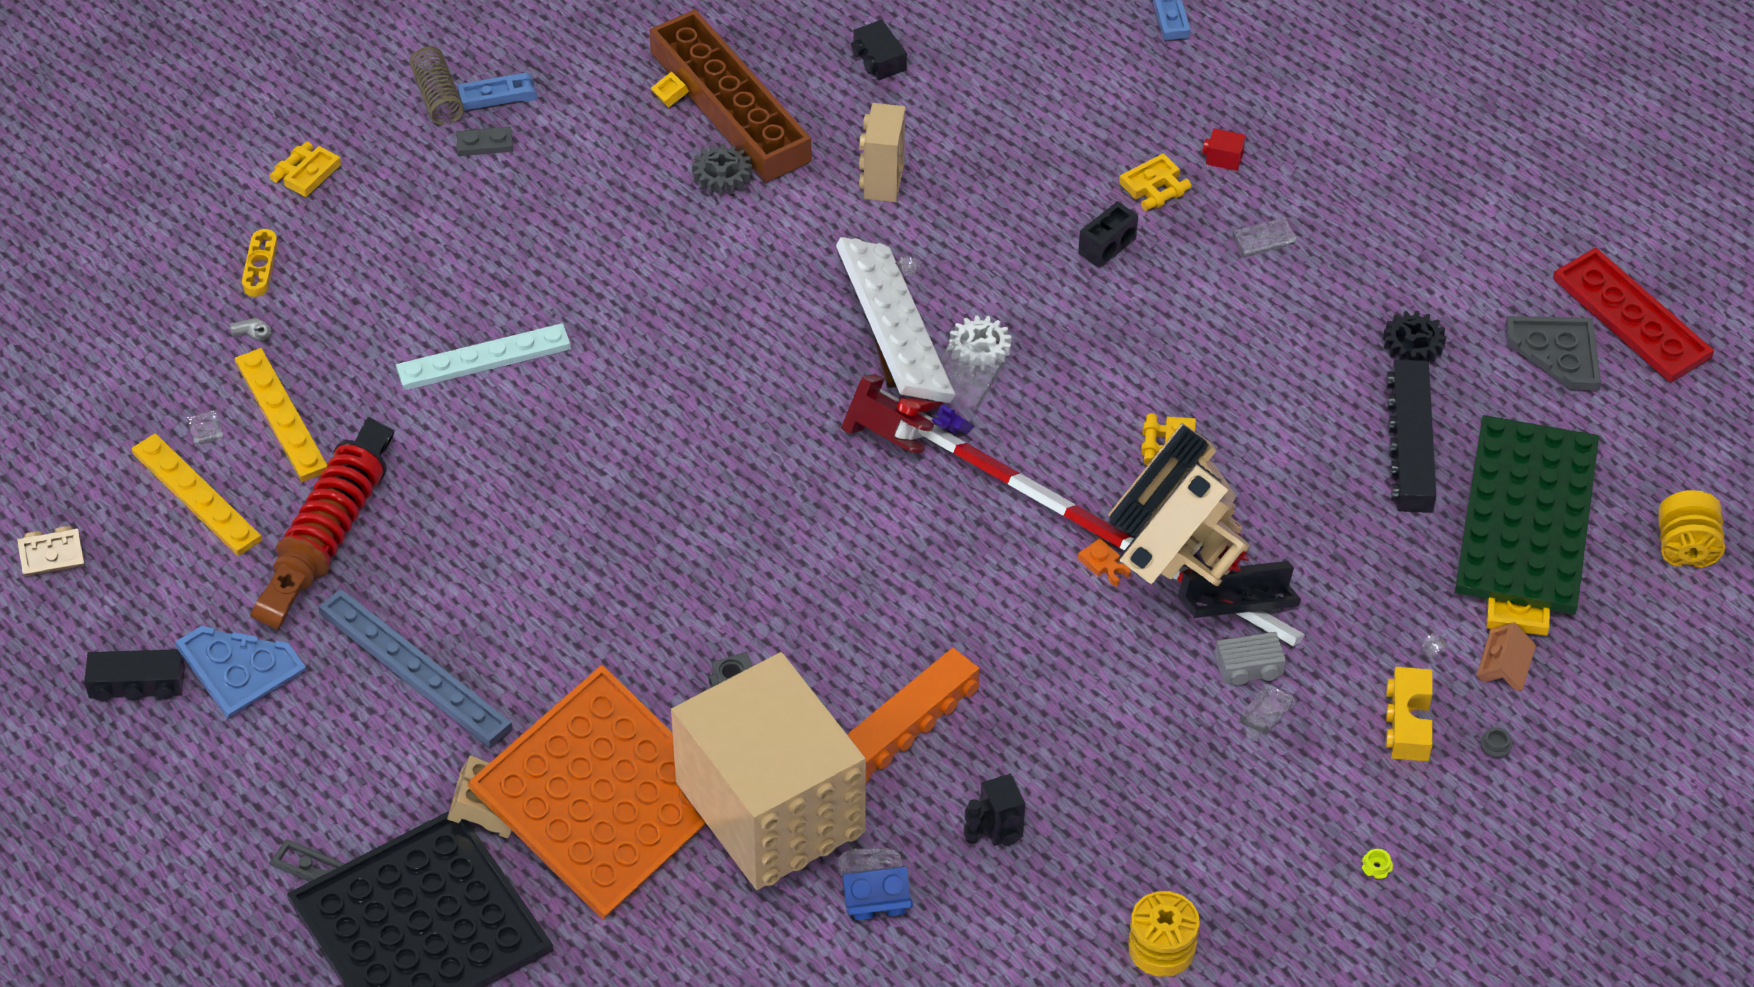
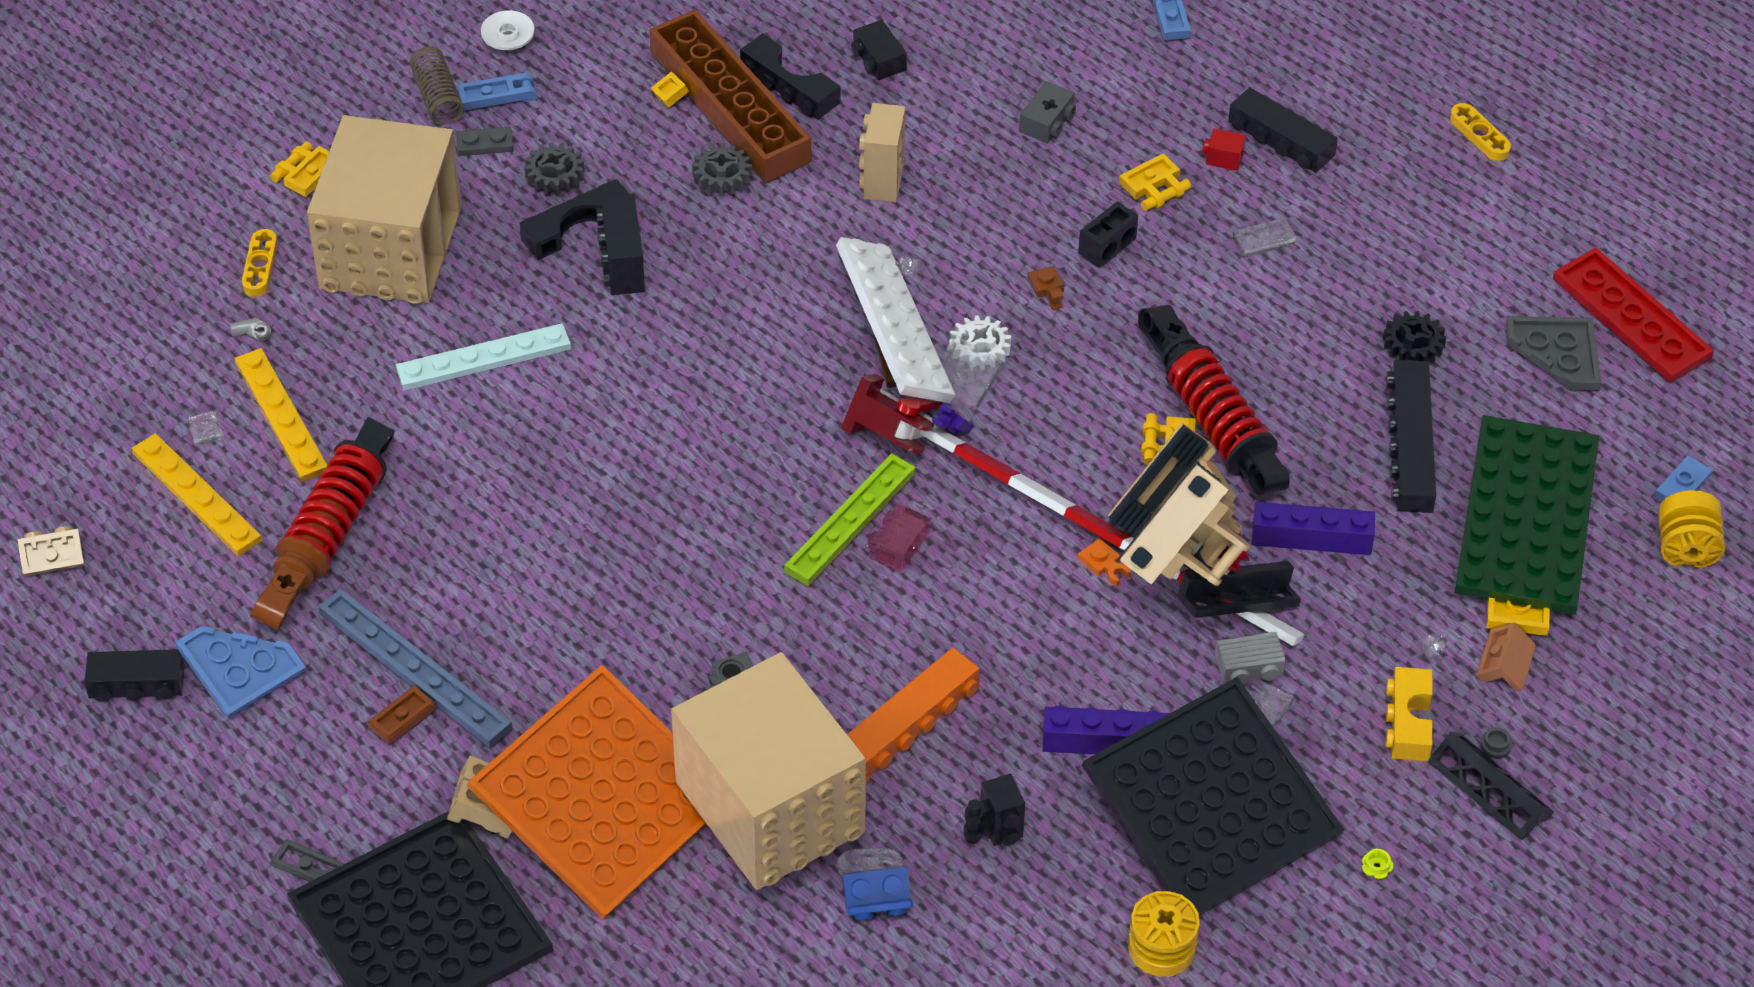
(385, 209): none -> tan container
(401, 715): none -> dark orange plate
(507, 30): none -> white dish
(545, 230): none -> black arch
(554, 168): none -> dark grey gear
(622, 244): none -> black brick
(811, 93): none -> black arch
(849, 520): none -> lime plate
(899, 537): none -> clear pink brick
(1047, 112): none -> dark grey brick
(1047, 284): none -> dark orange plate
(1090, 728): none -> dark purple brick
(1212, 797): none -> black plate
(1215, 401): none -> piece
(1282, 130): none -> black brick
(1313, 528): none -> dark purple brick
(1478, 122): none -> yellow beam
(1498, 776): none -> black fence
(1687, 476): none -> medium blue plate

